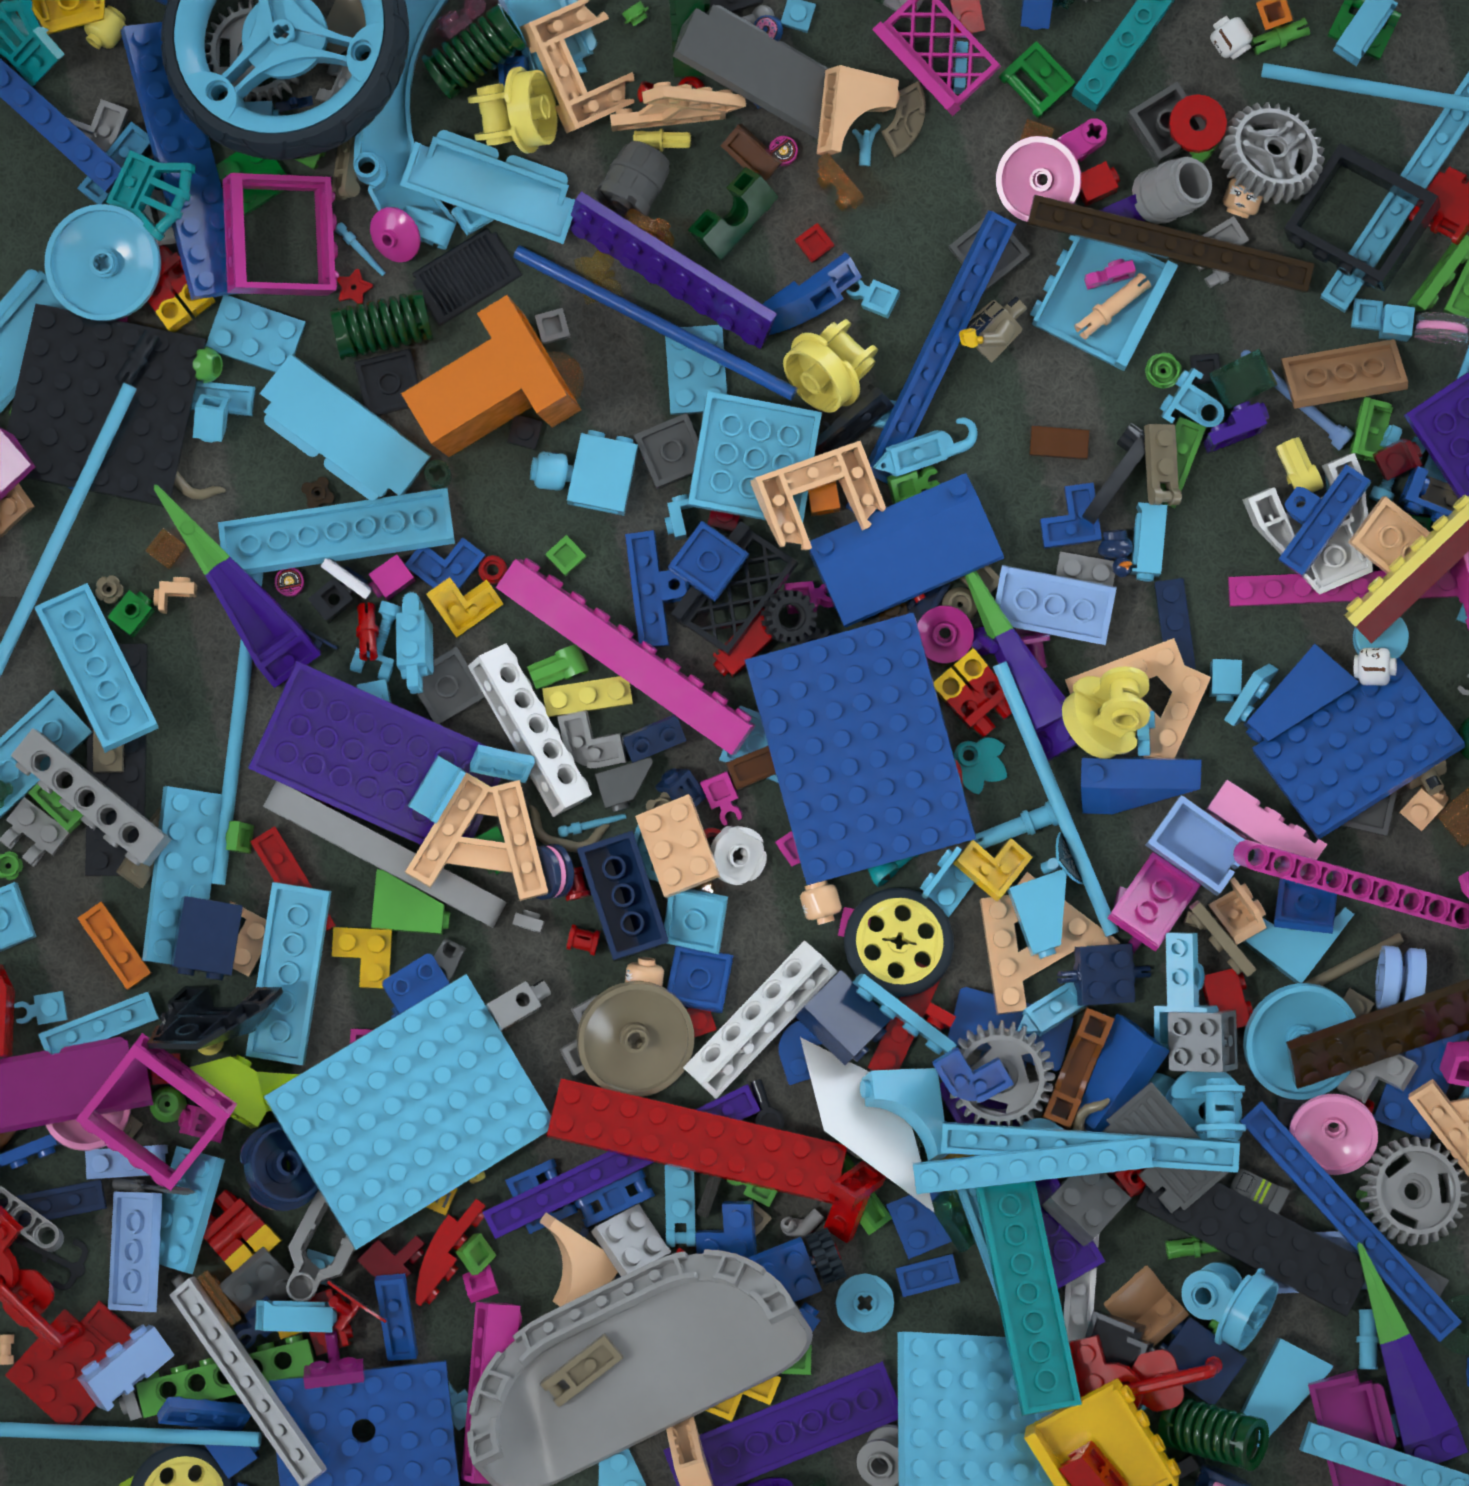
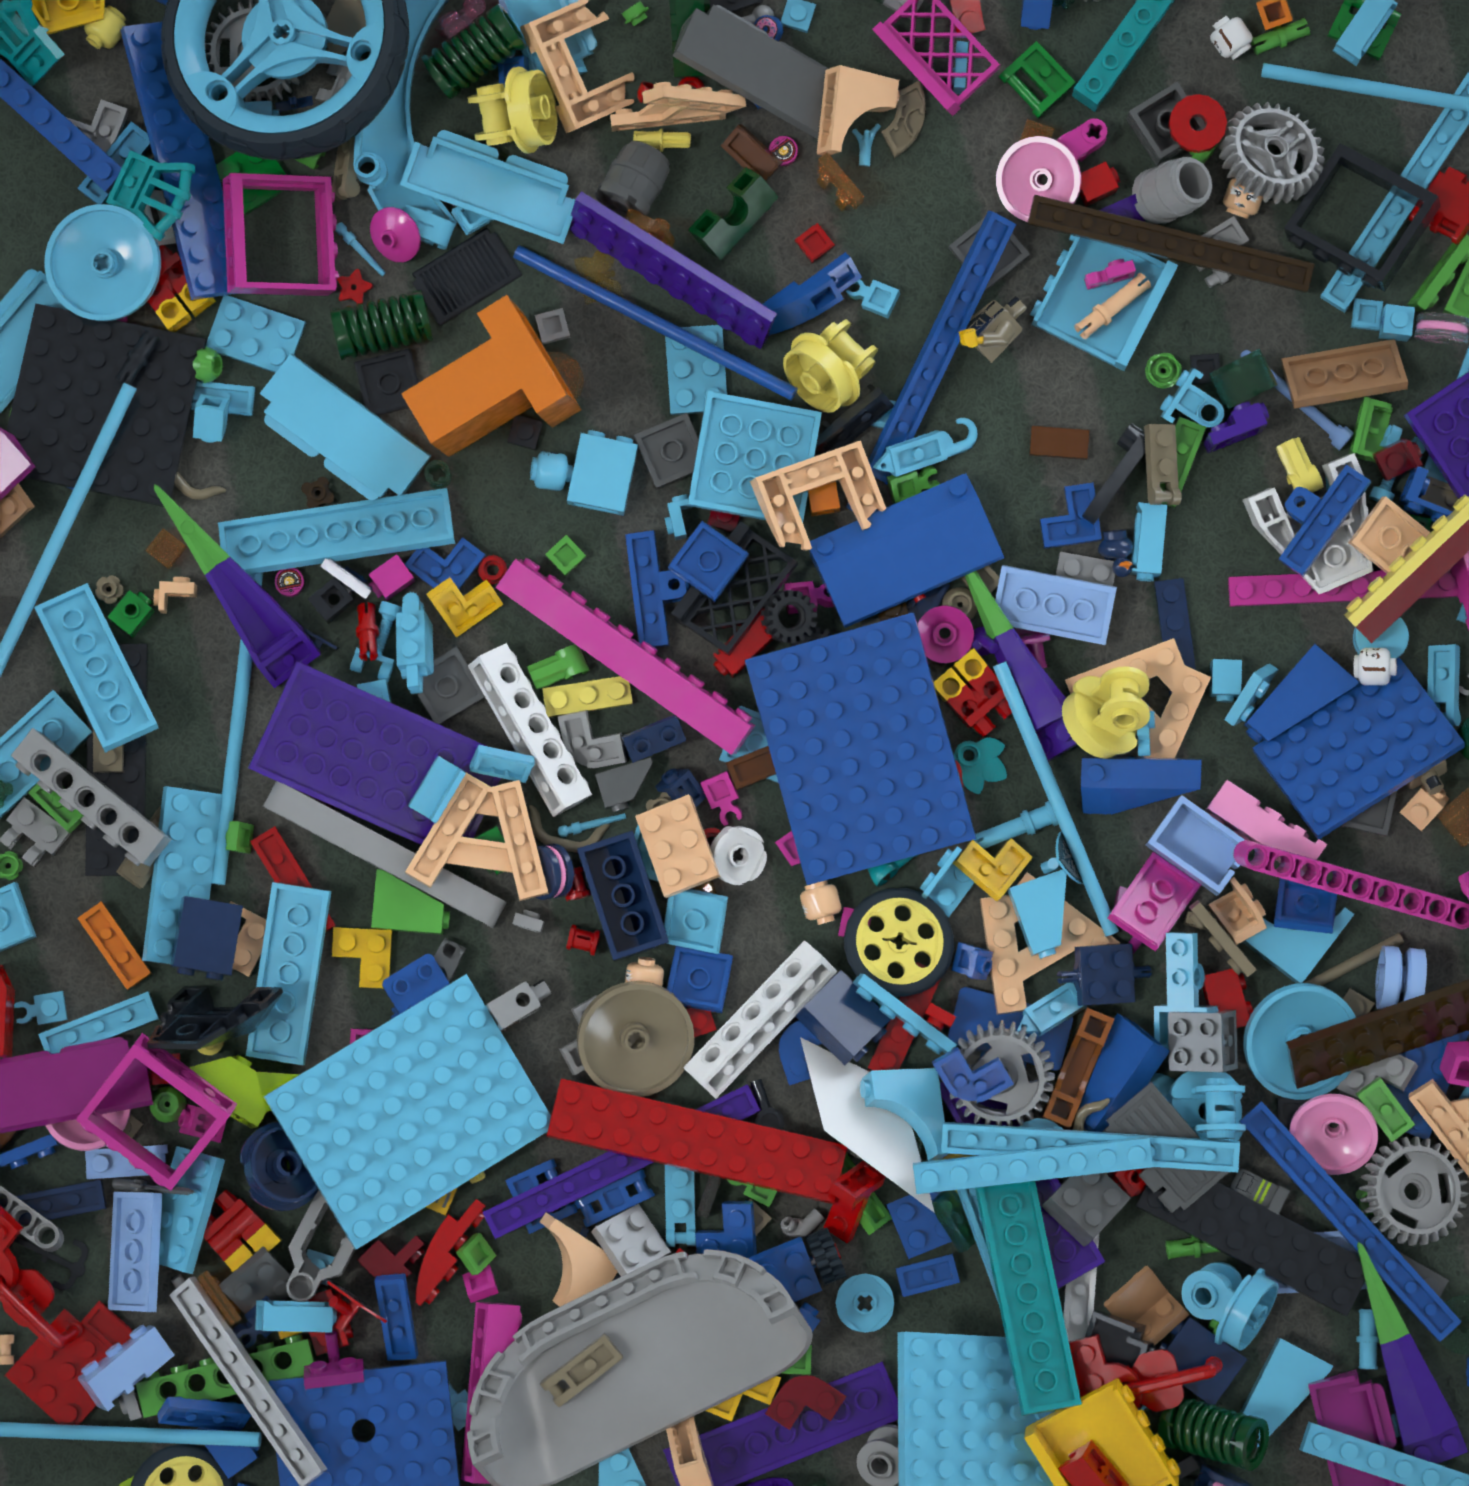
(804, 1391): none -> dark red plate
(972, 961): none -> blue bracket
(1385, 1109): none -> bright green plate
(1444, 679): none -> medium azure plate

